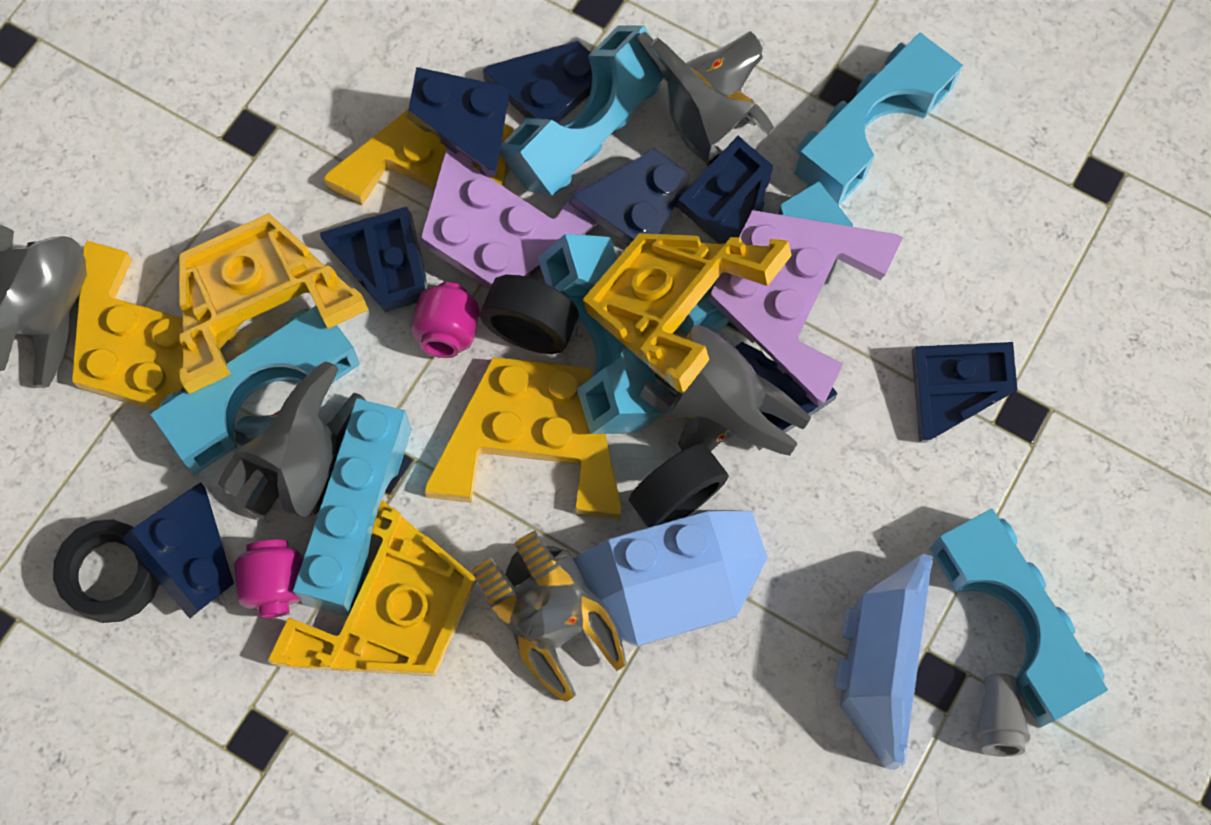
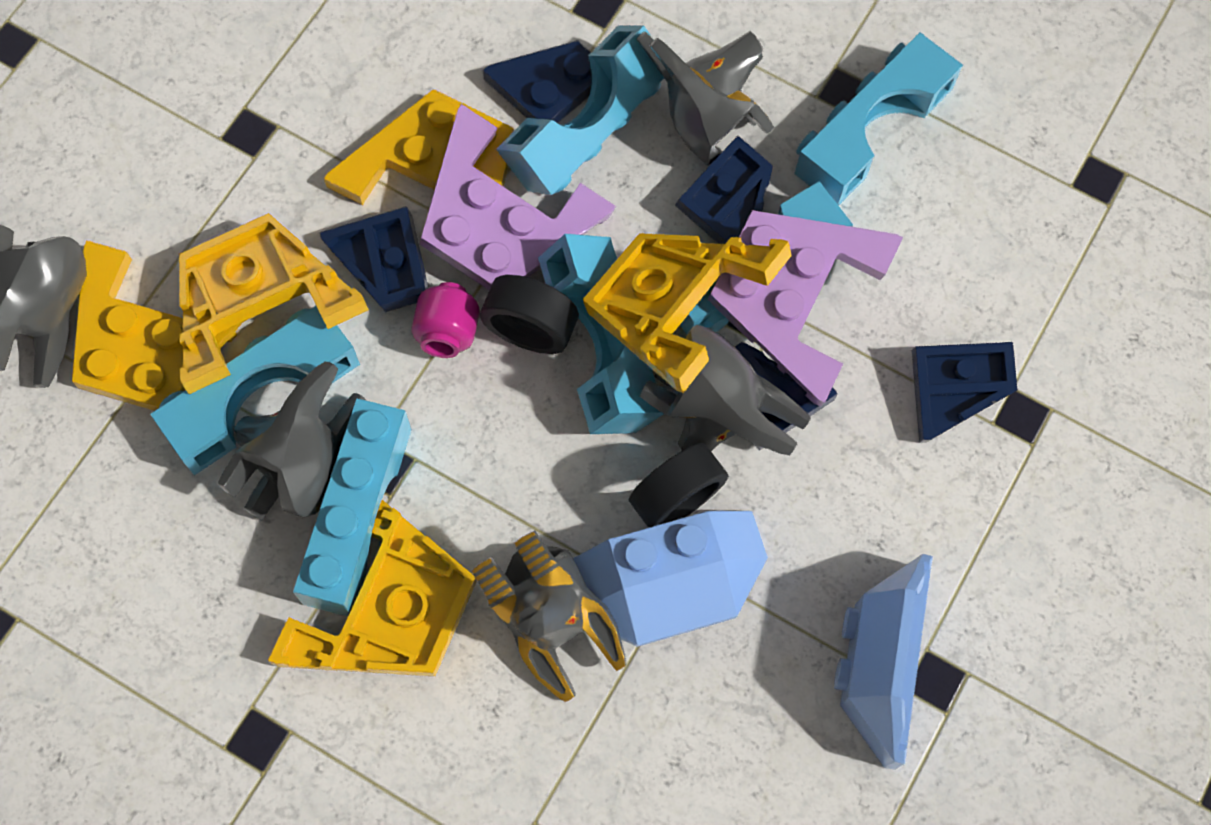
(69, 561): black tyre -> none
(184, 550): dark blue wing -> none
(268, 577): dark pink head -> none
(462, 114): dark blue wing -> none
(529, 414): yellow wing -> none
(634, 196): dark blue wing -> none
(1001, 719): light grey cone -> none
(1055, 668): medium azure arch -> none

